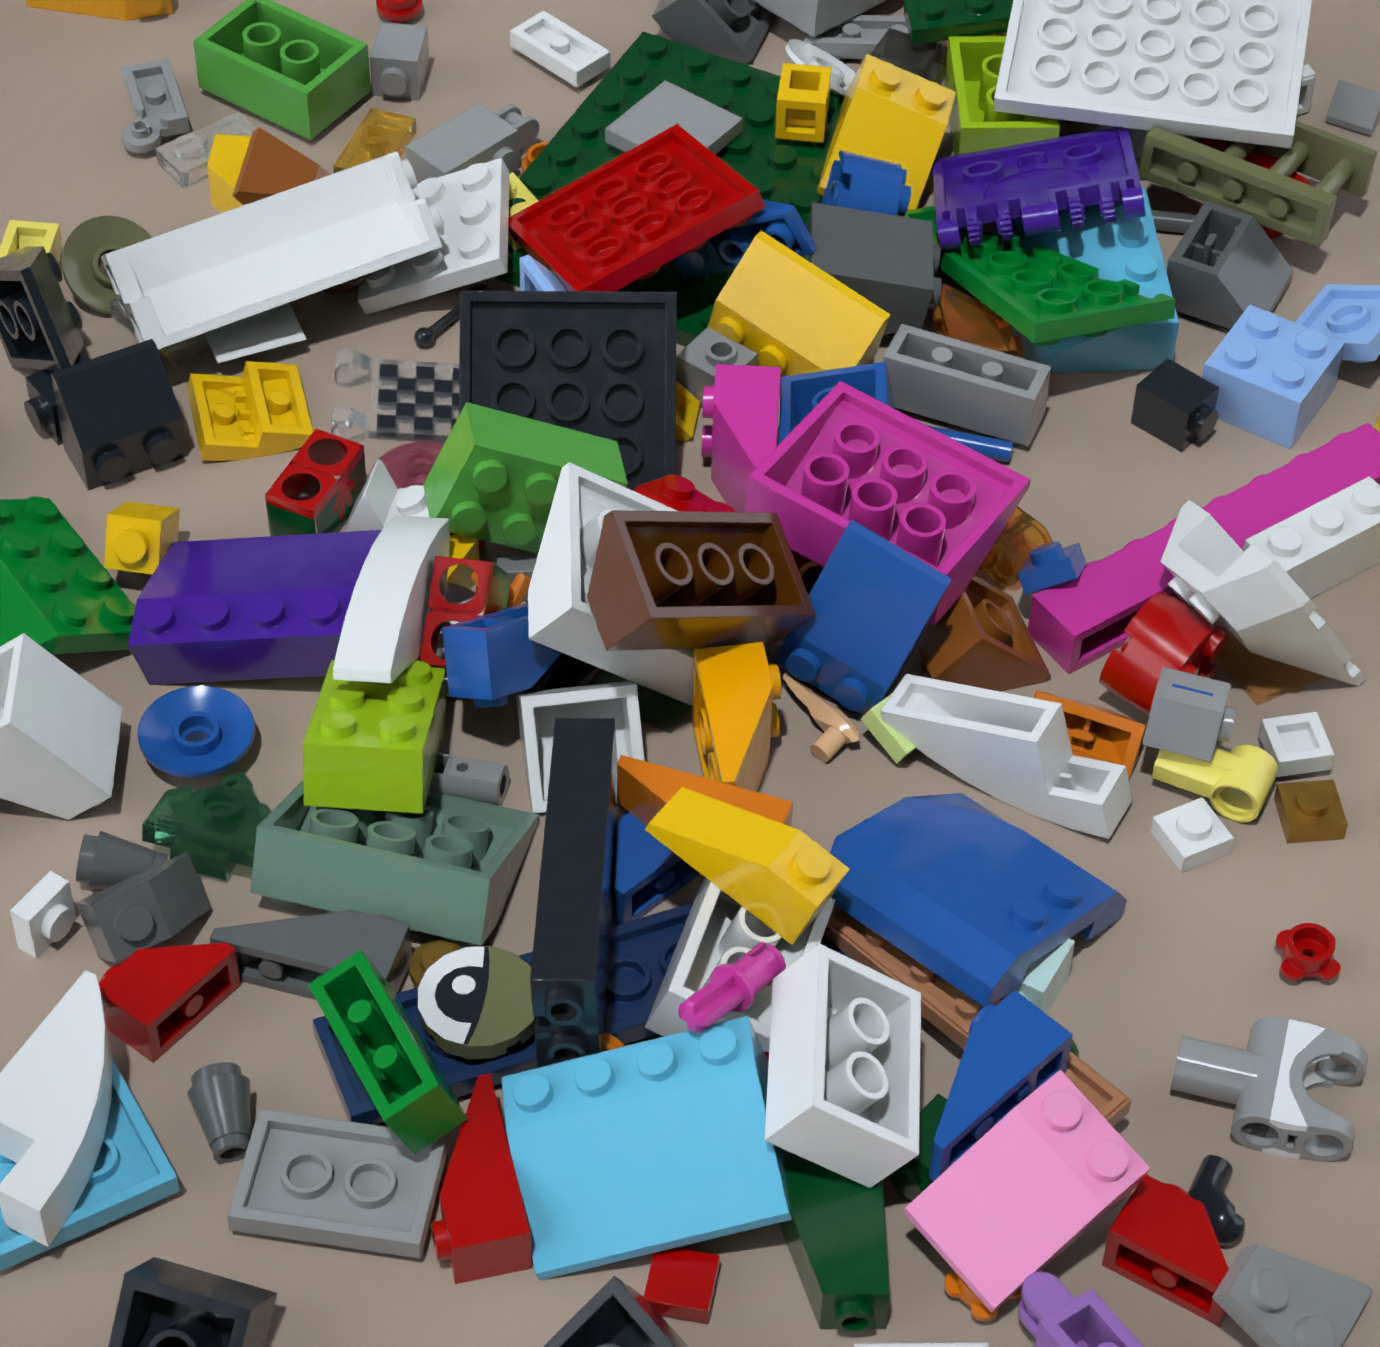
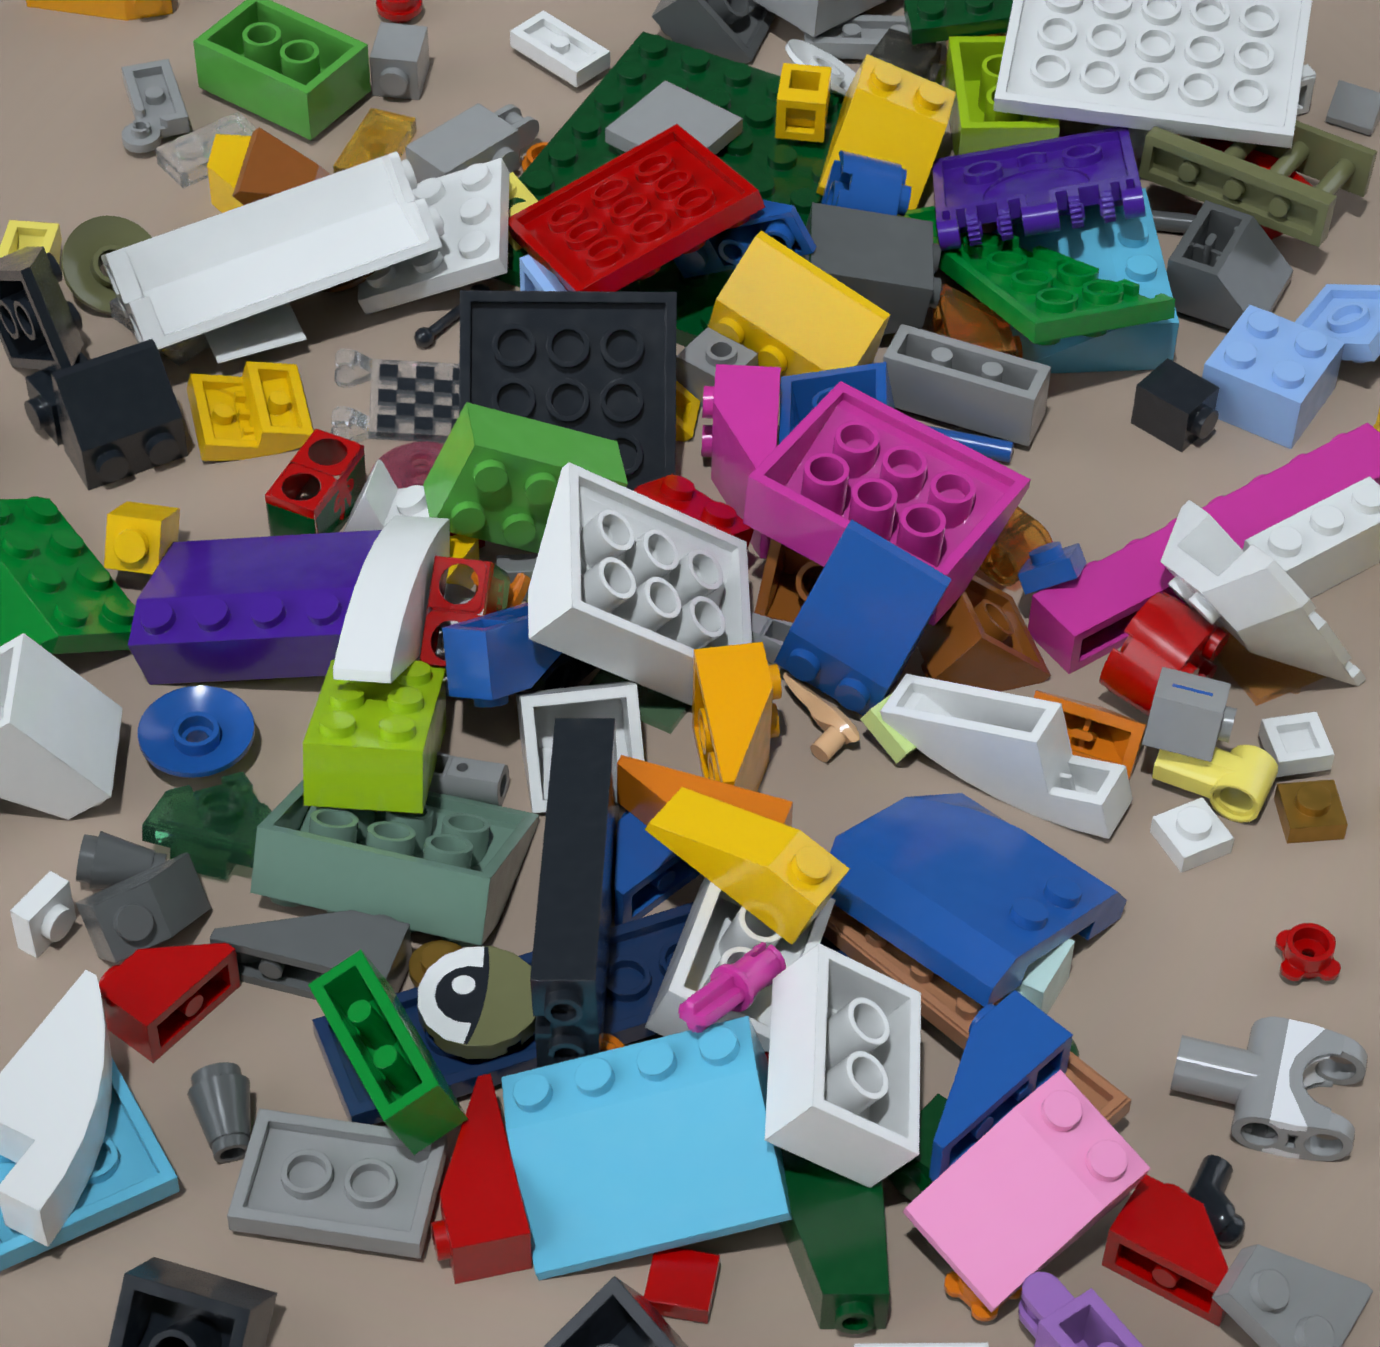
(695, 580): reddish brown slope -> none

